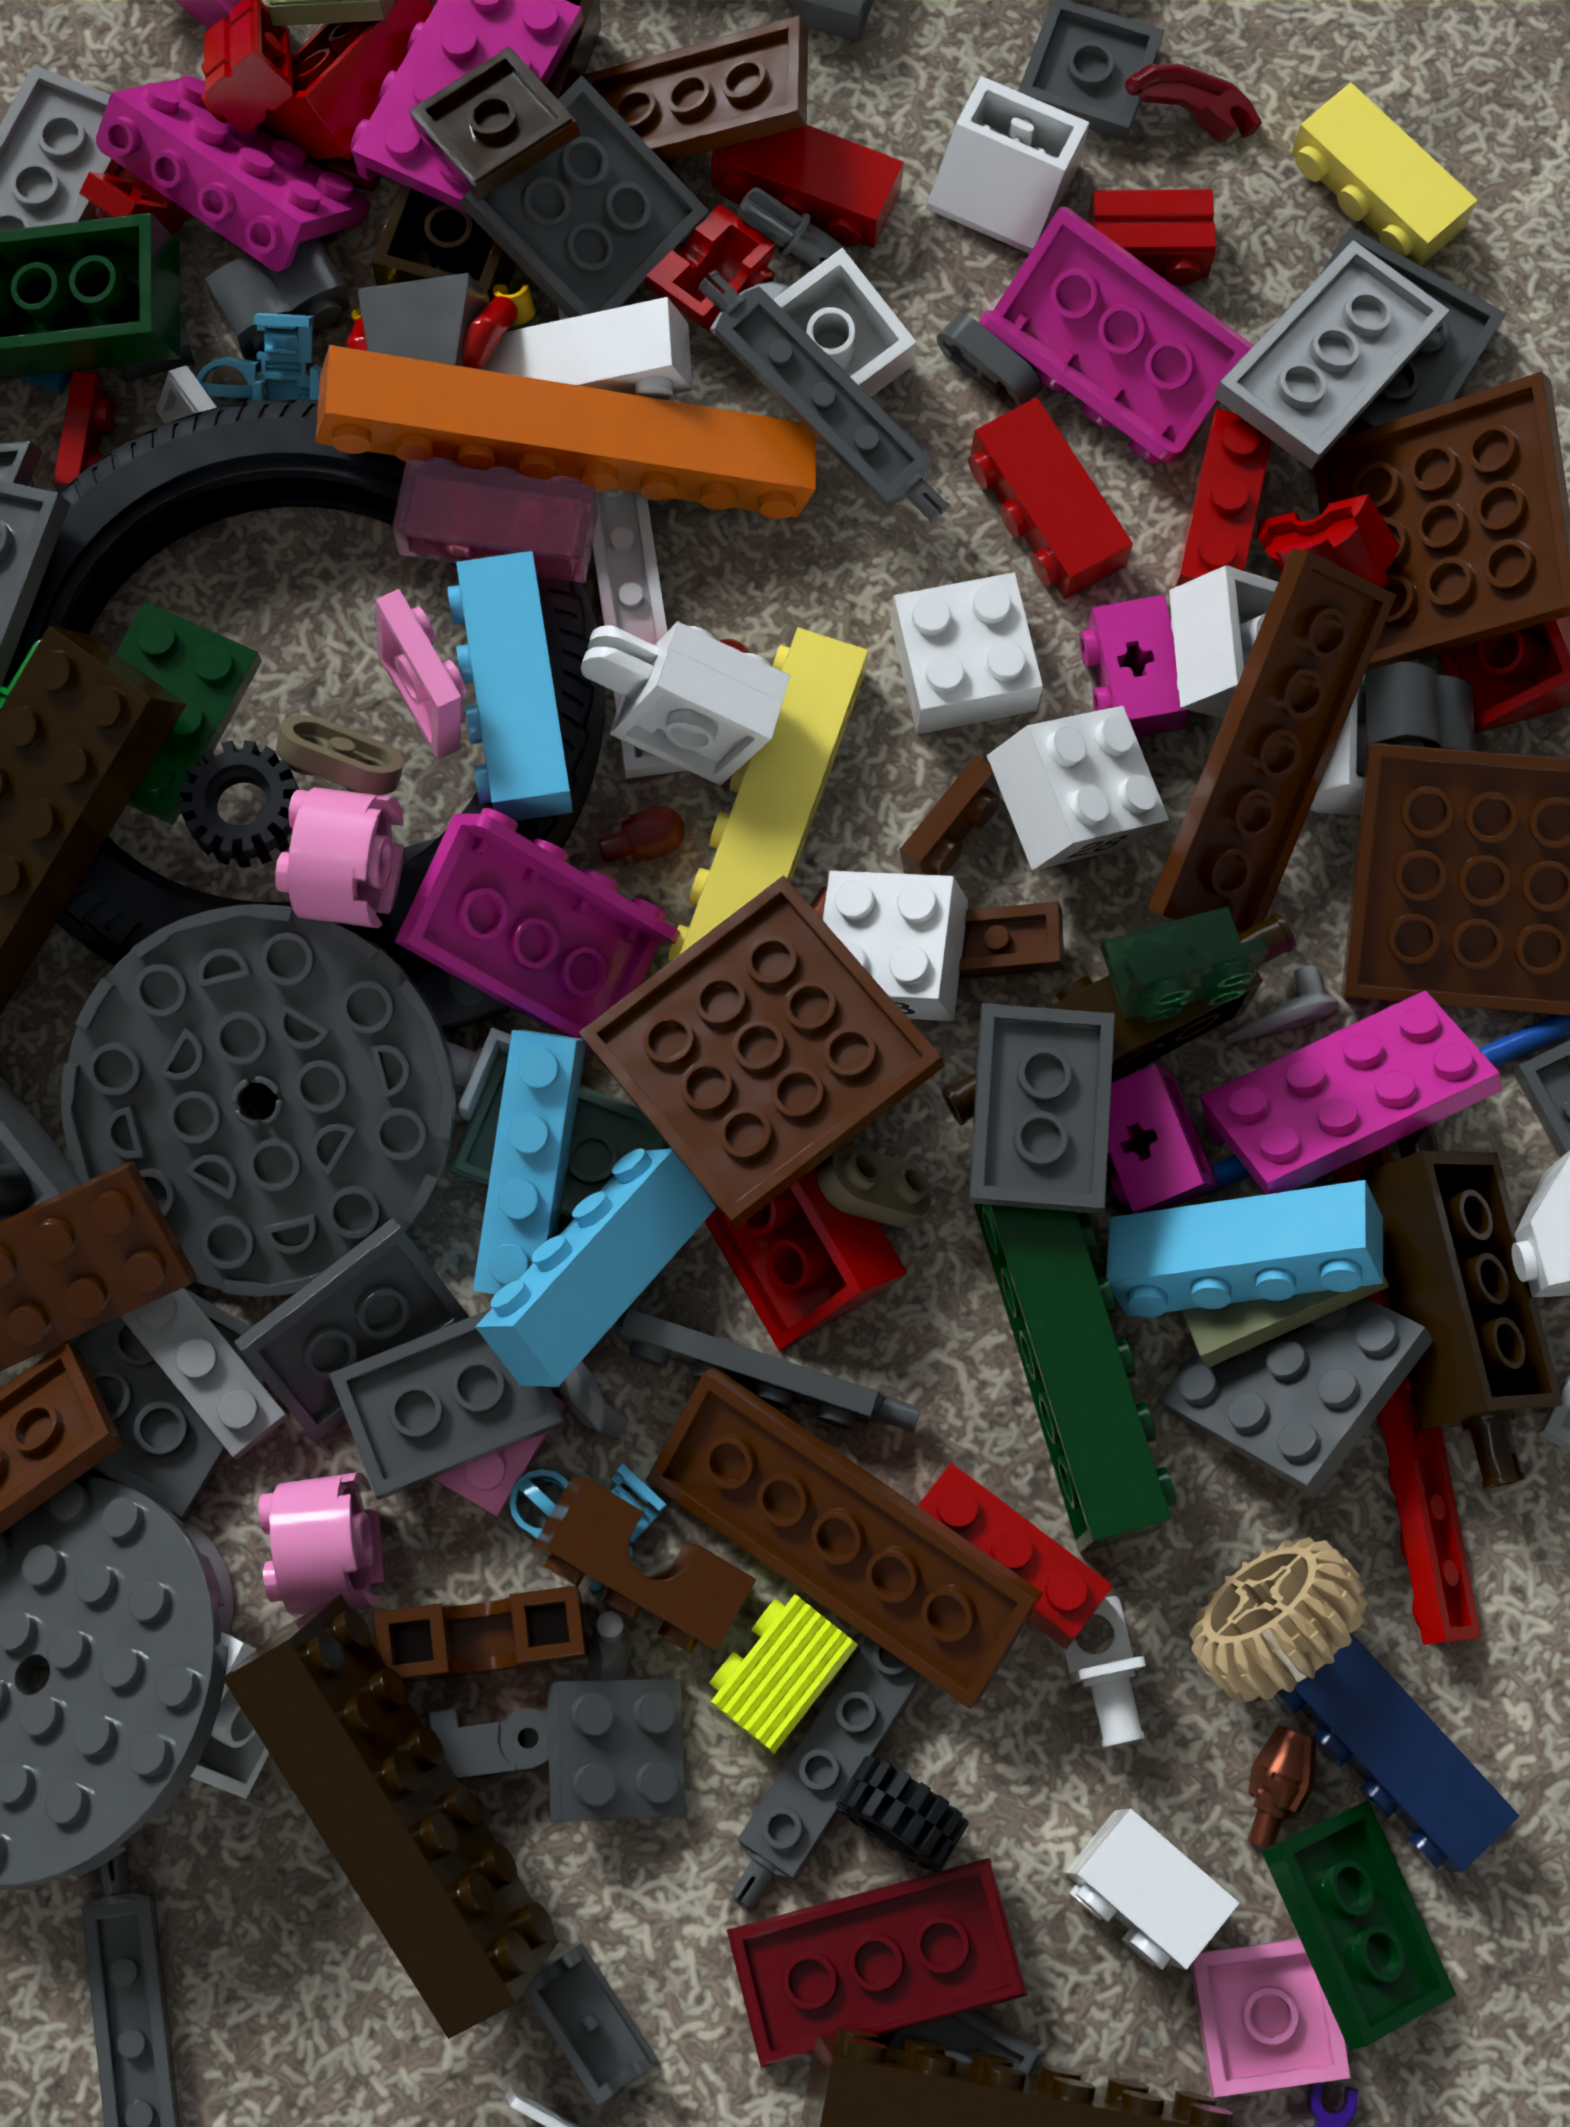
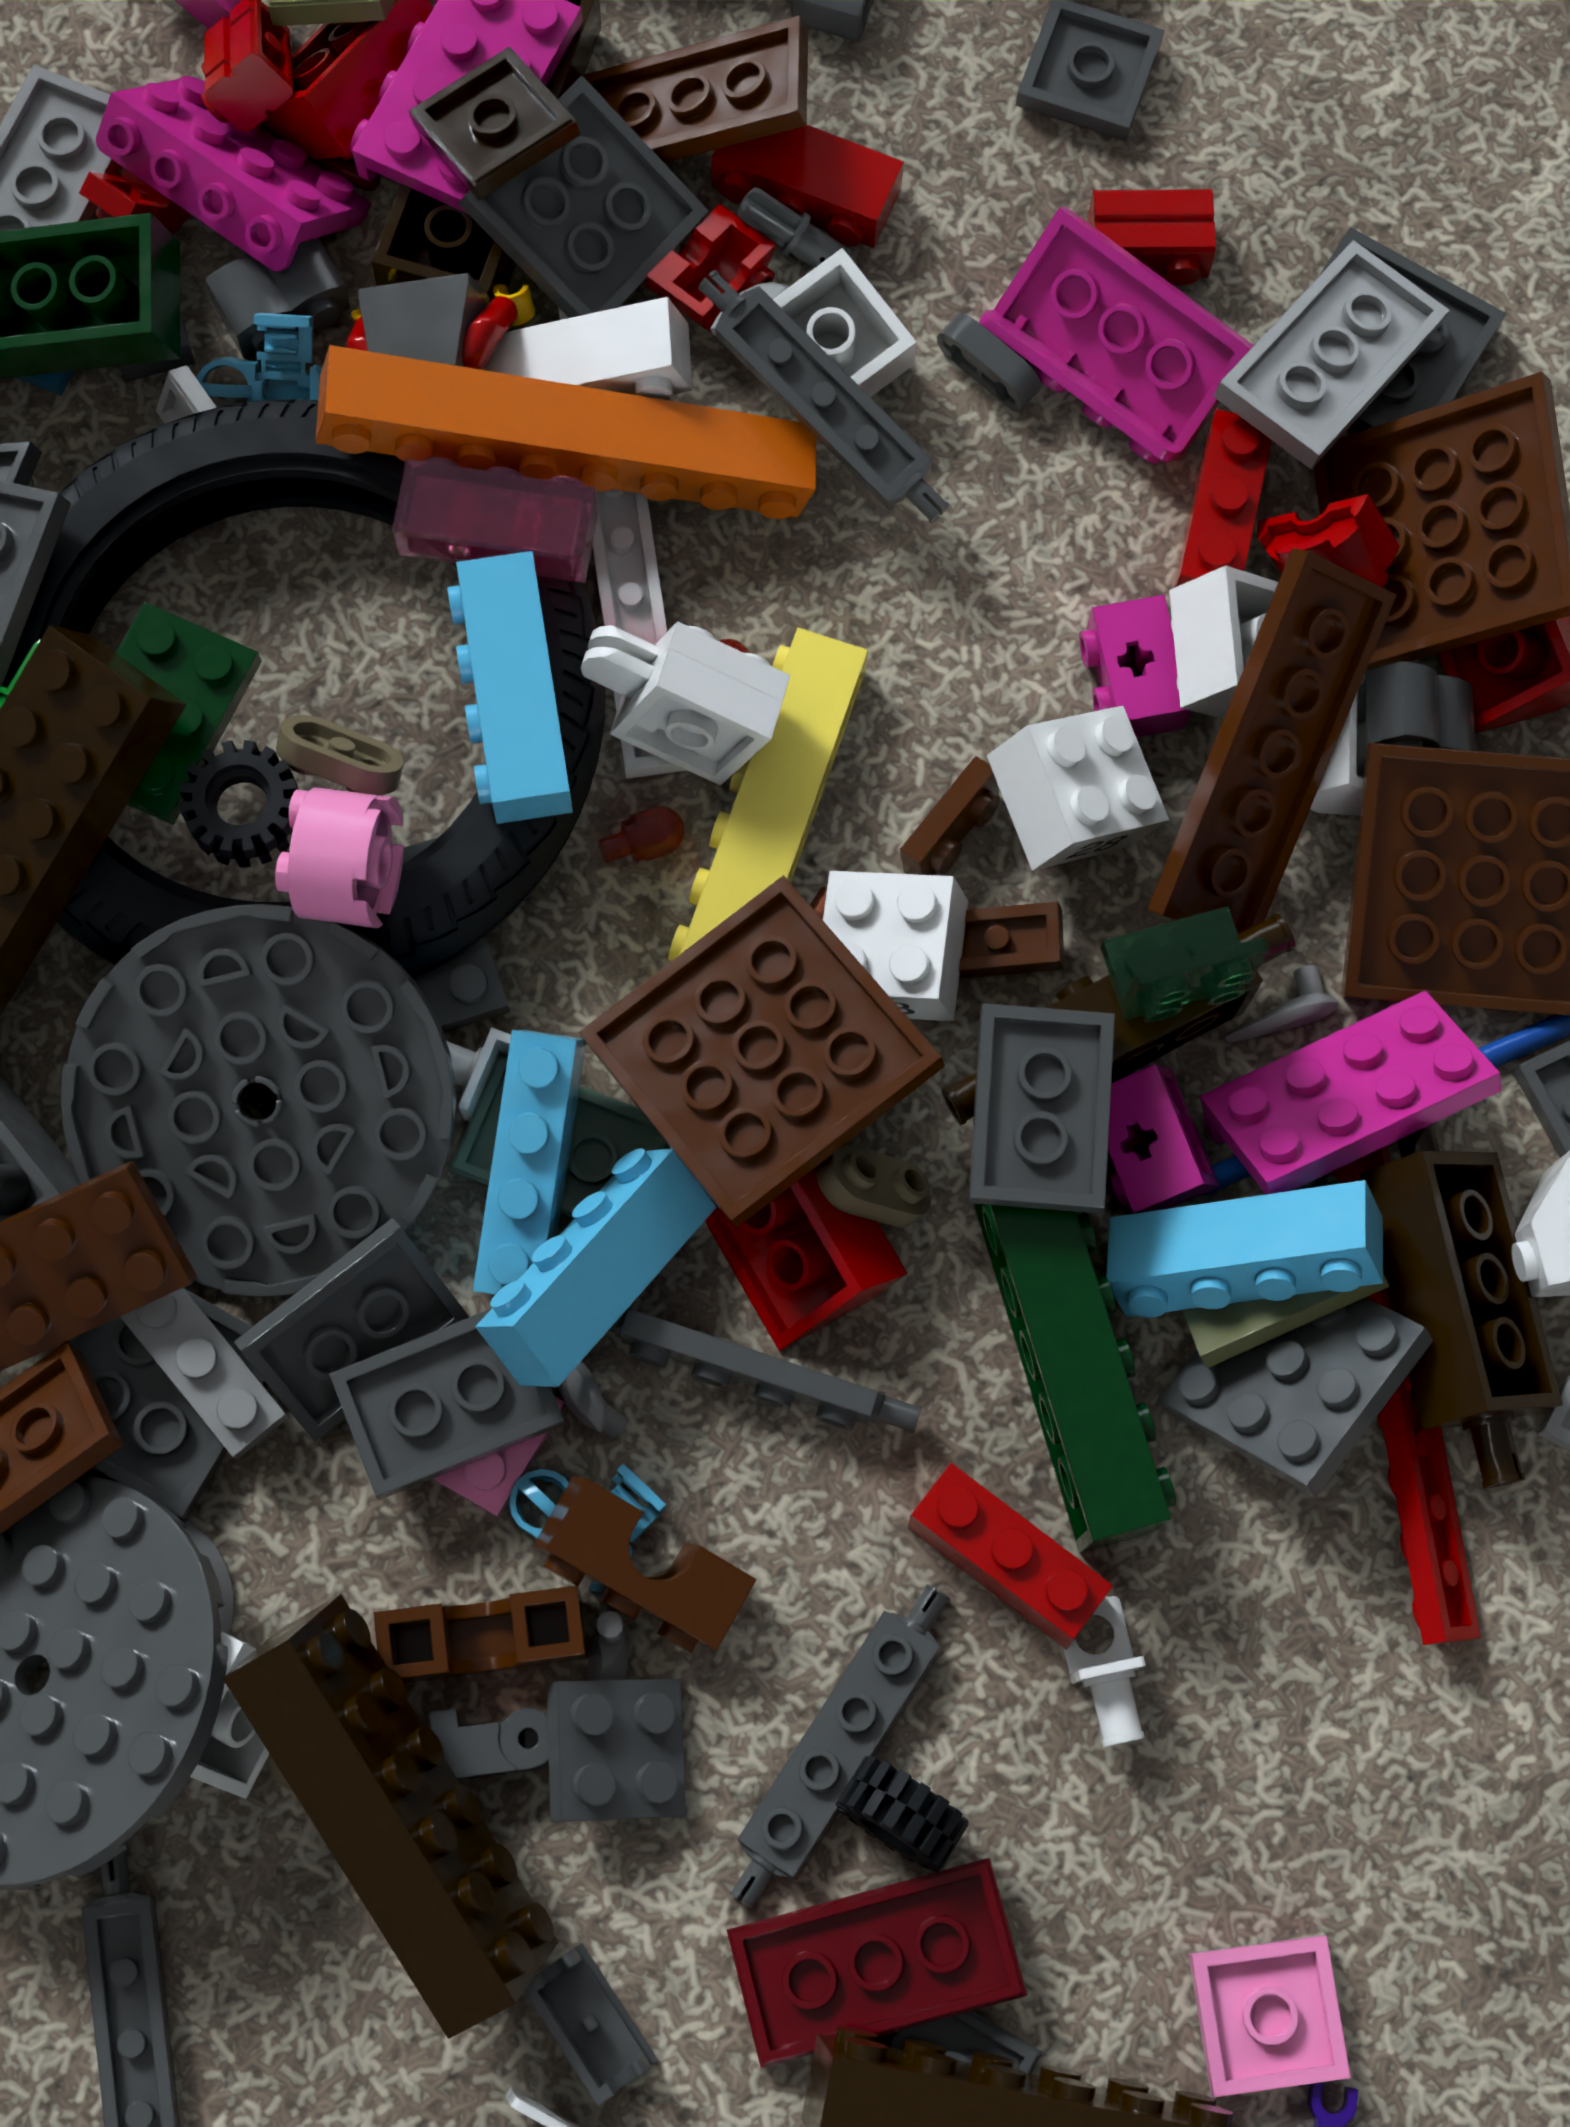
(86, 418): red plate -> none
(321, 1543): bright pink brick -> none
(425, 684): bright pink plate -> none
(531, 924): dark pink bracket -> none
(782, 1672): neon yellow brick -> none
(844, 1537): reddish brown plate -> none
(966, 653): white brick -> none
(1008, 164): white slope -> none
(1048, 499): red brick -> none
(1150, 1890): white brick -> none
(1213, 100): dark red piece -> none
(1278, 1619): tan gear -> none
(1280, 1782): copper piece -> none
(1358, 1925): dark green plate -> none
(1382, 176): light yellow brick -> none
(1402, 1758): dark blue brick -> none

